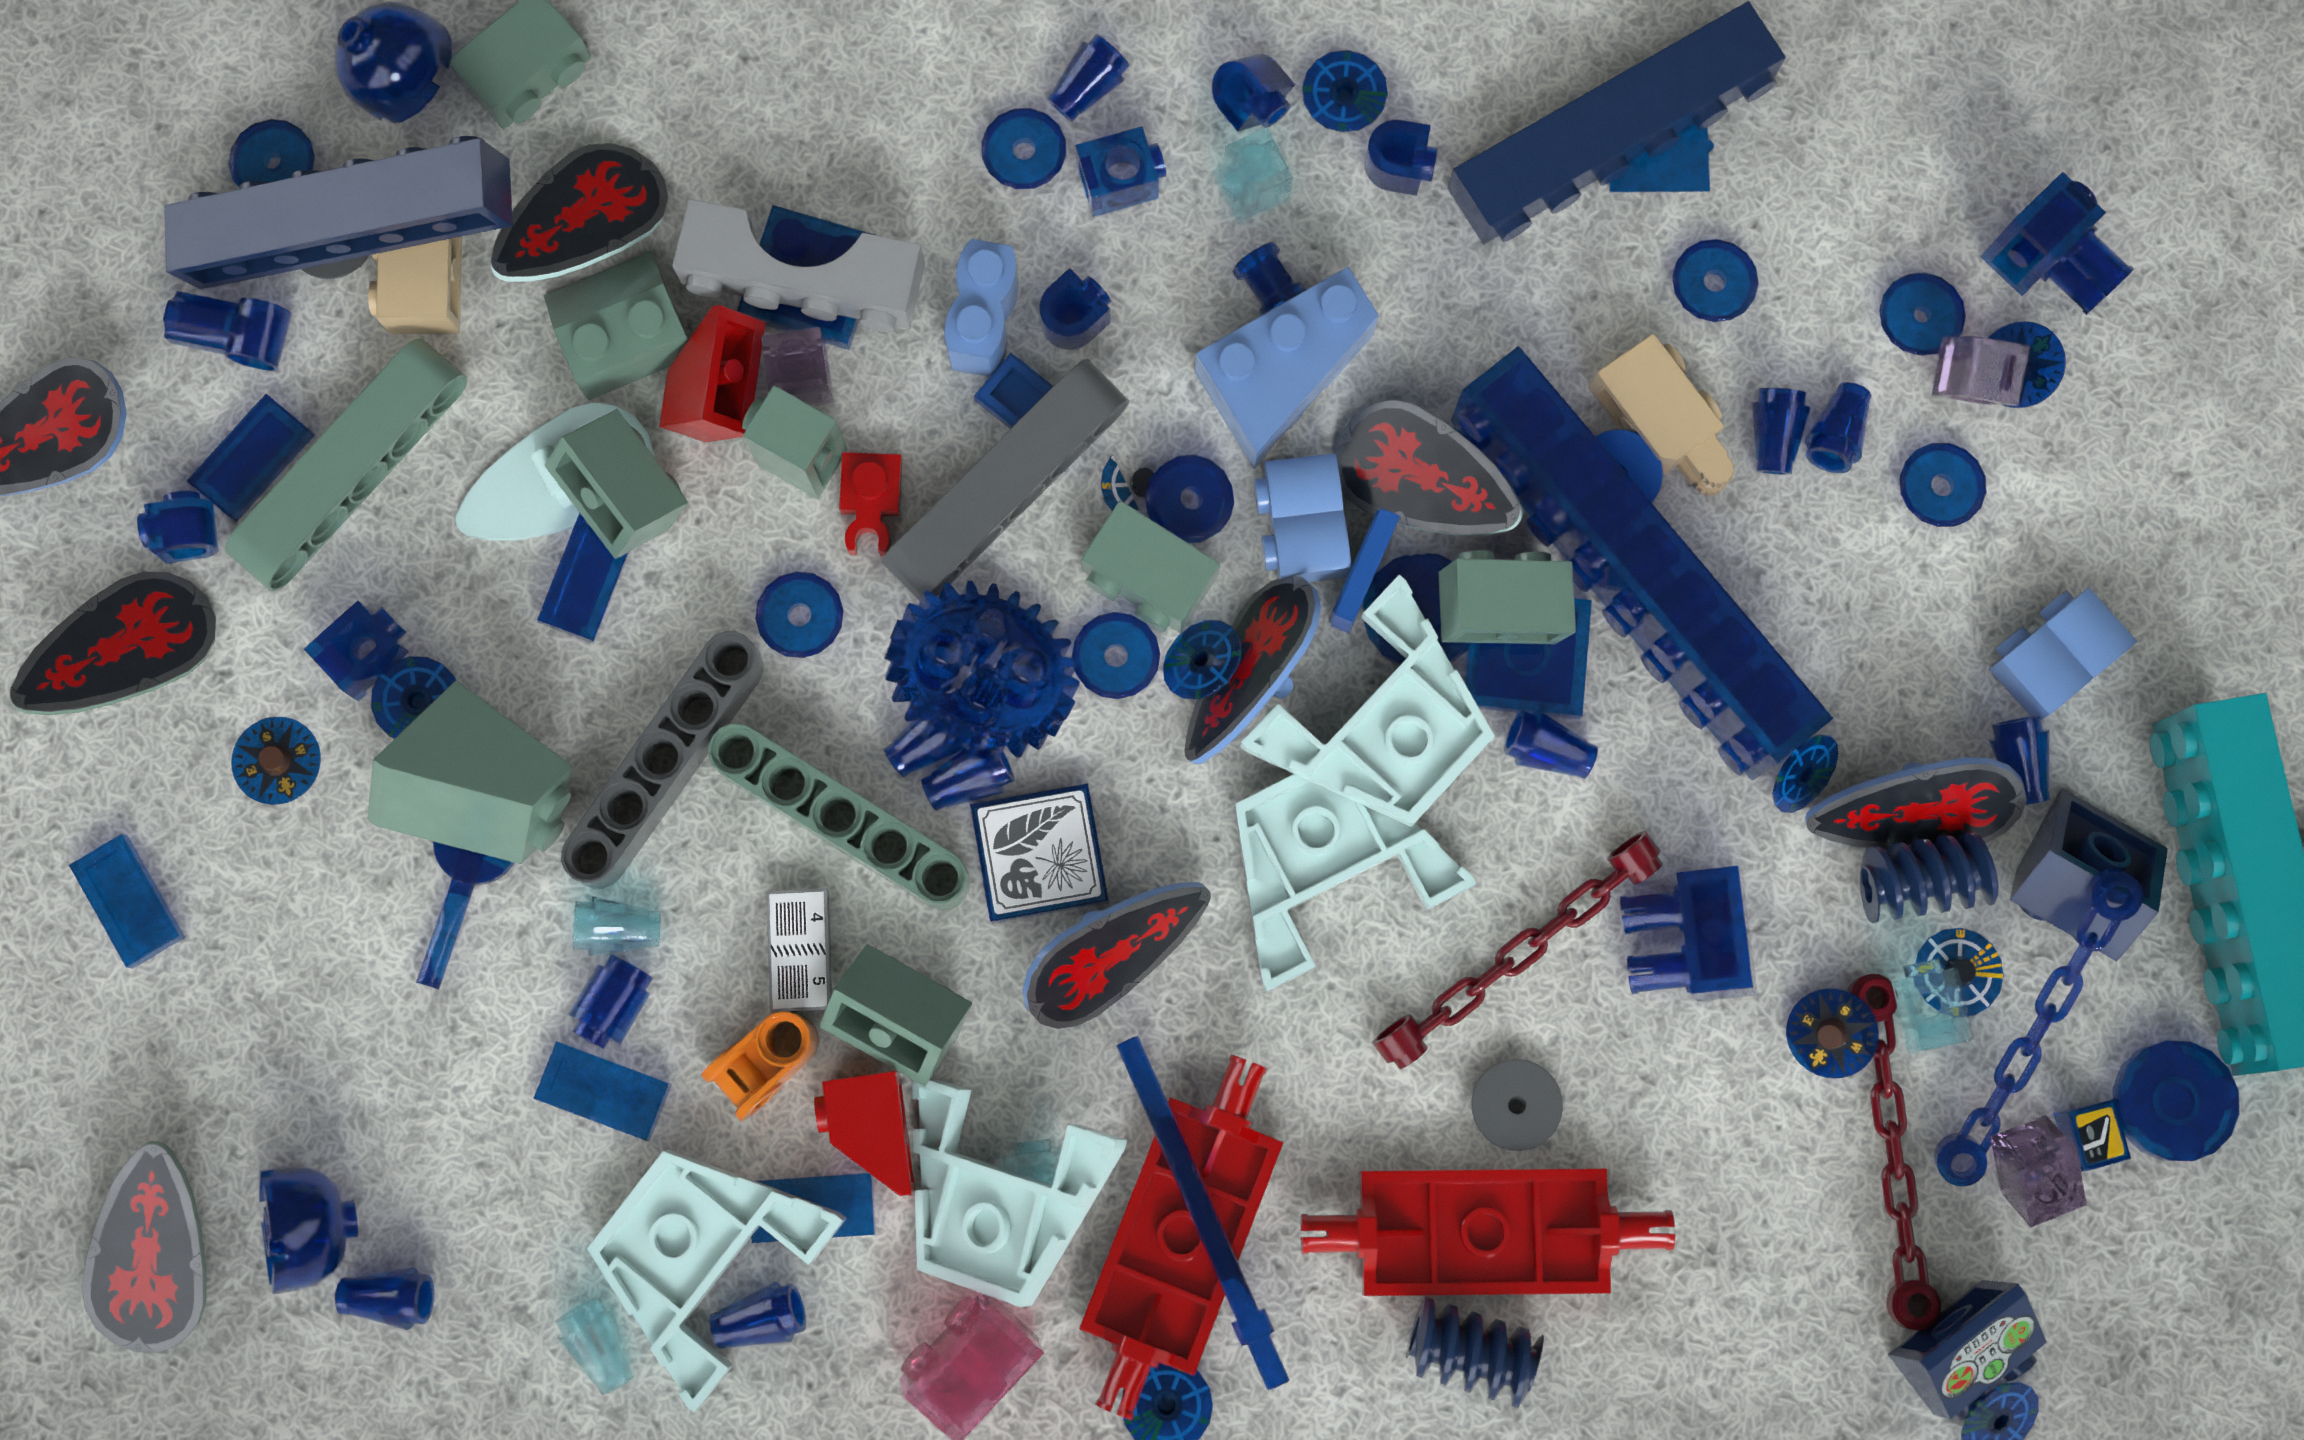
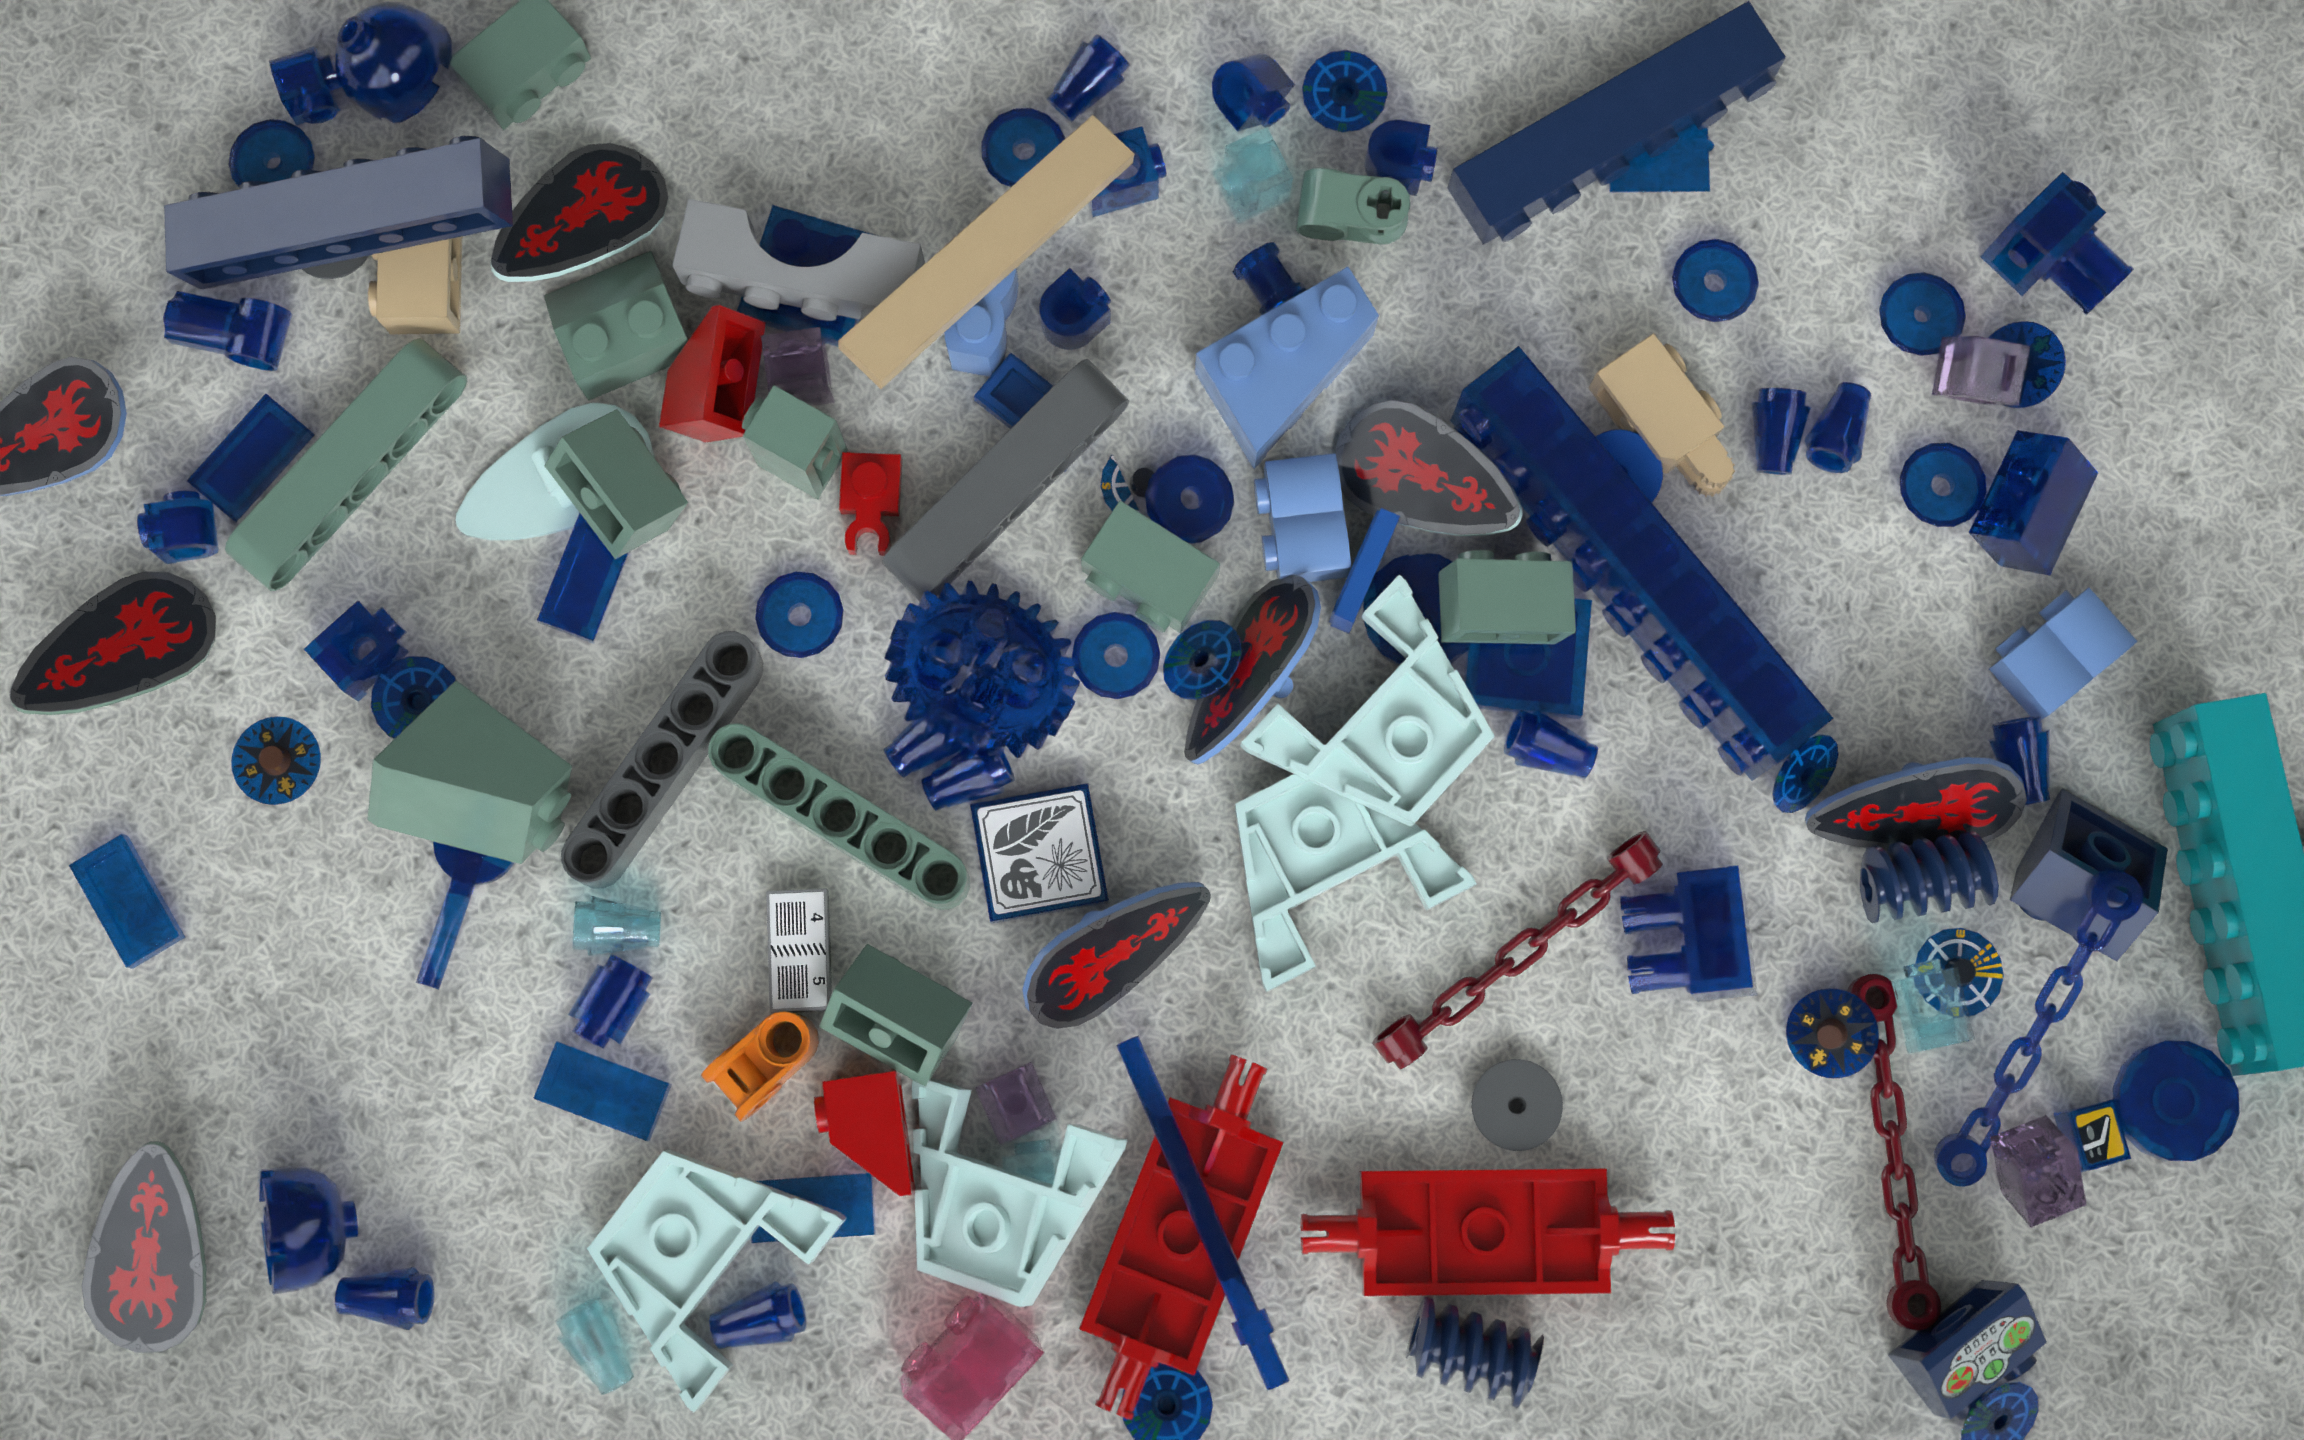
(307, 85): none -> clear blue plate
(985, 252): none -> tan tile
(1016, 1104): none -> clear purple brick
(1346, 207): none -> sand green piece
(2033, 502): none -> clear blue brick

